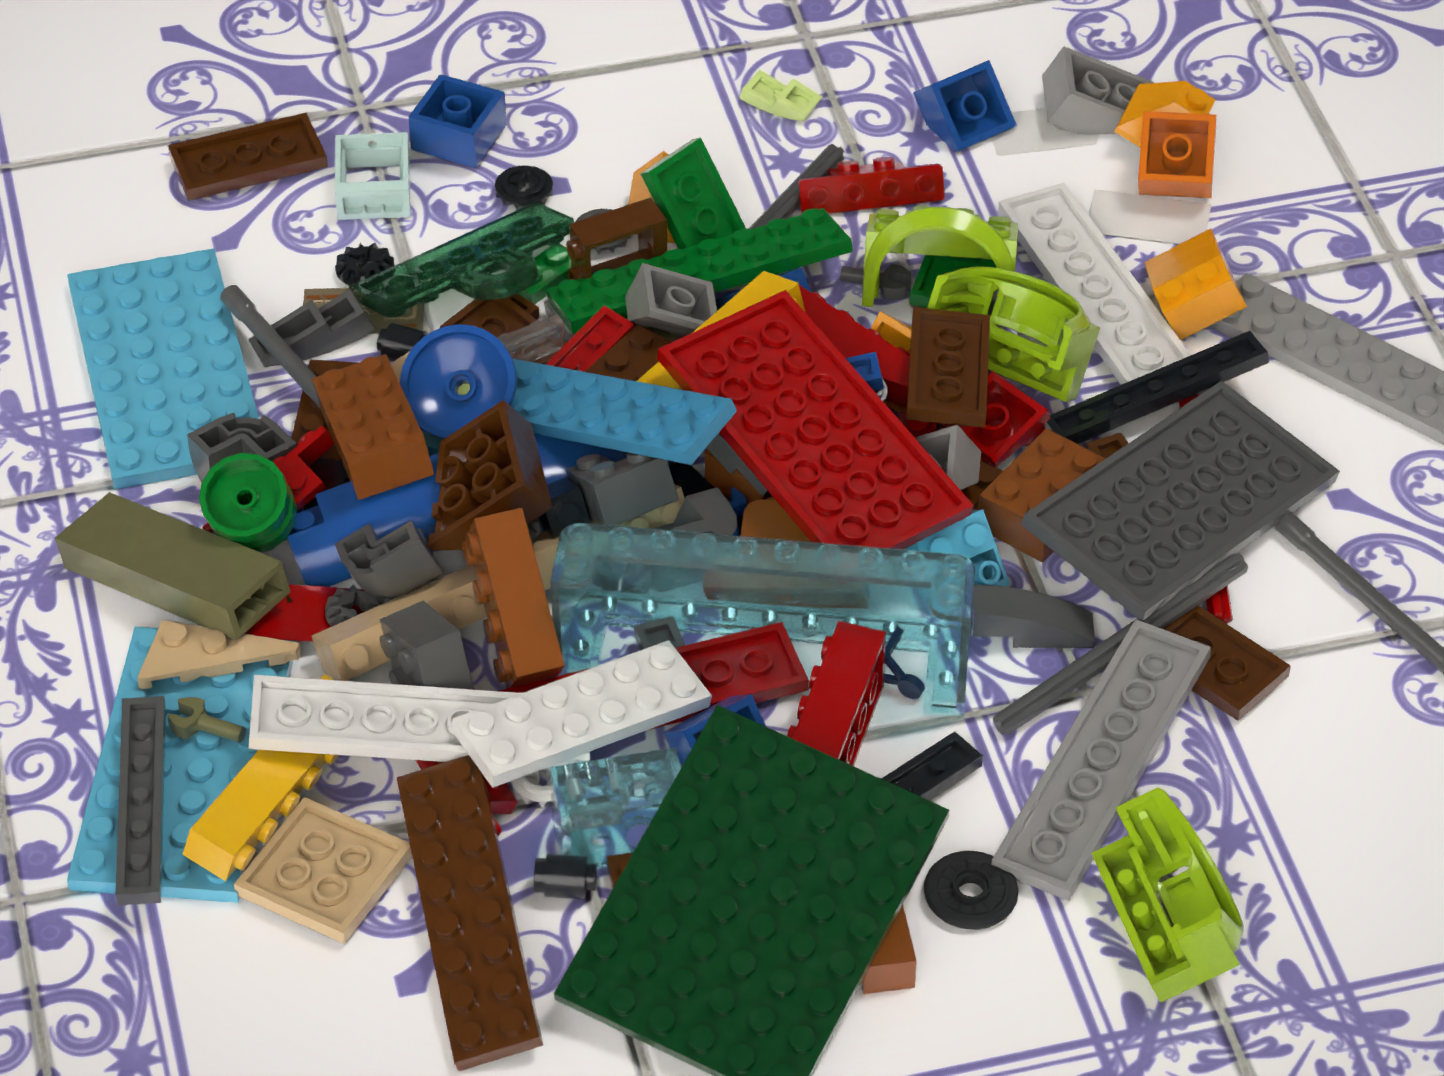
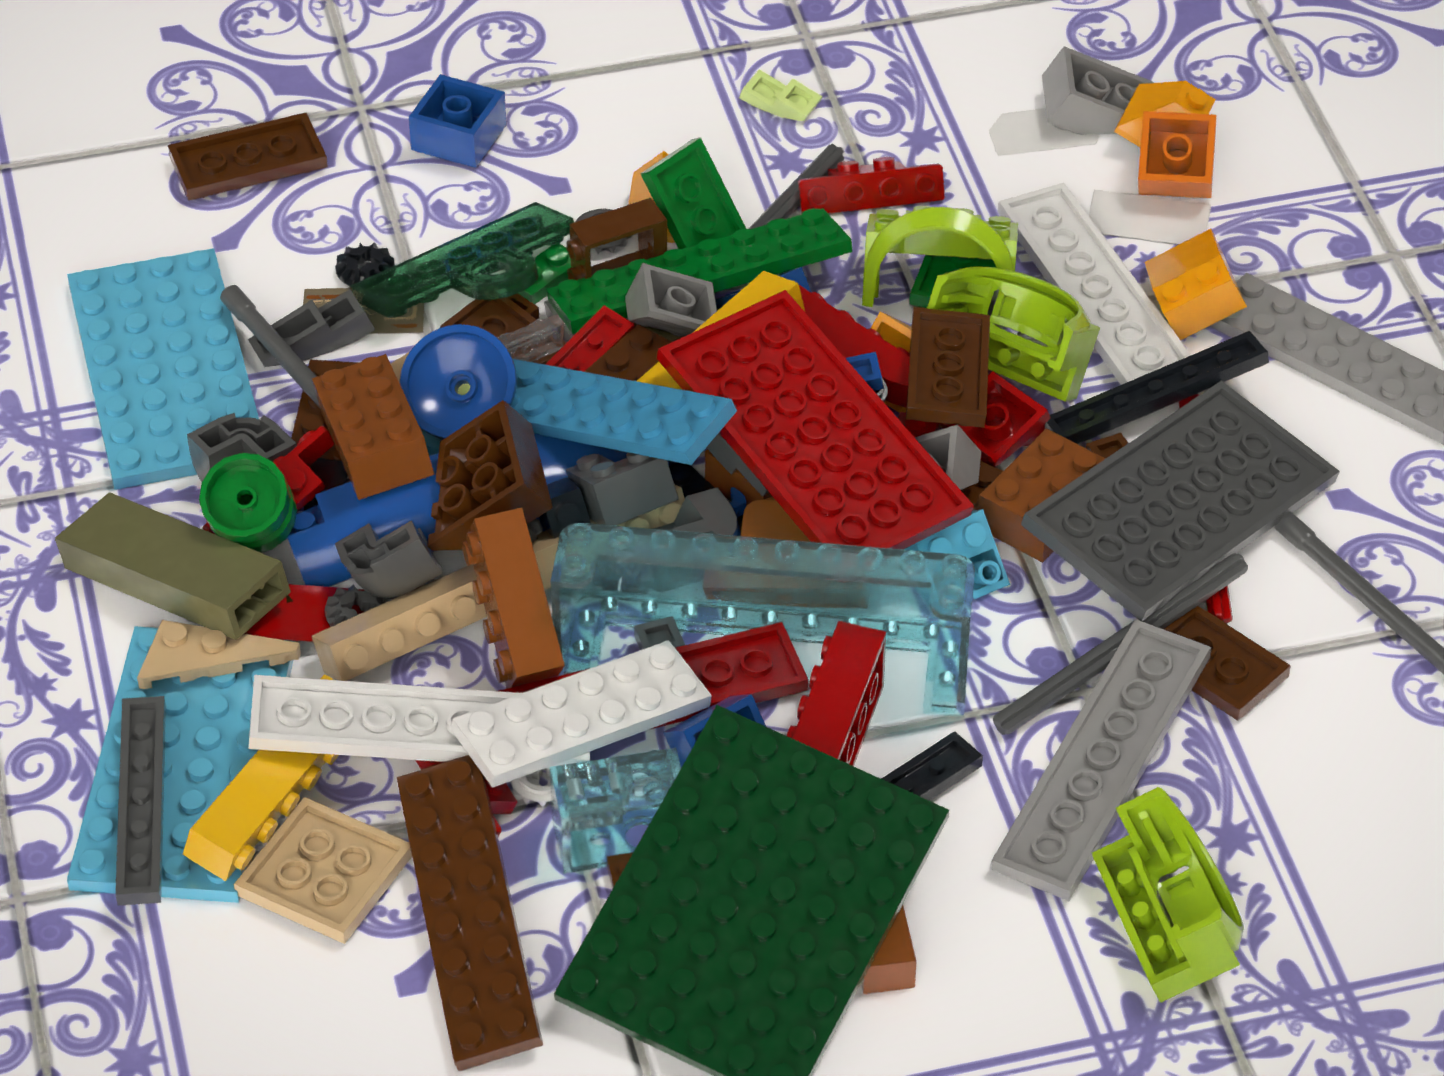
(199, 720): olive bar -> none
(372, 198): light aqua window -> none
(398, 340): black brick -> none
(424, 649): dark grey brick -> none
(515, 178): black gear -> none
(564, 876): black brick -> none
(892, 281): dark grey bar -> none
(907, 684): dark blue piece -> none
(965, 911): black wheel -> none
(966, 107): blue slope -> none
(1030, 618): dark grey slope -> none

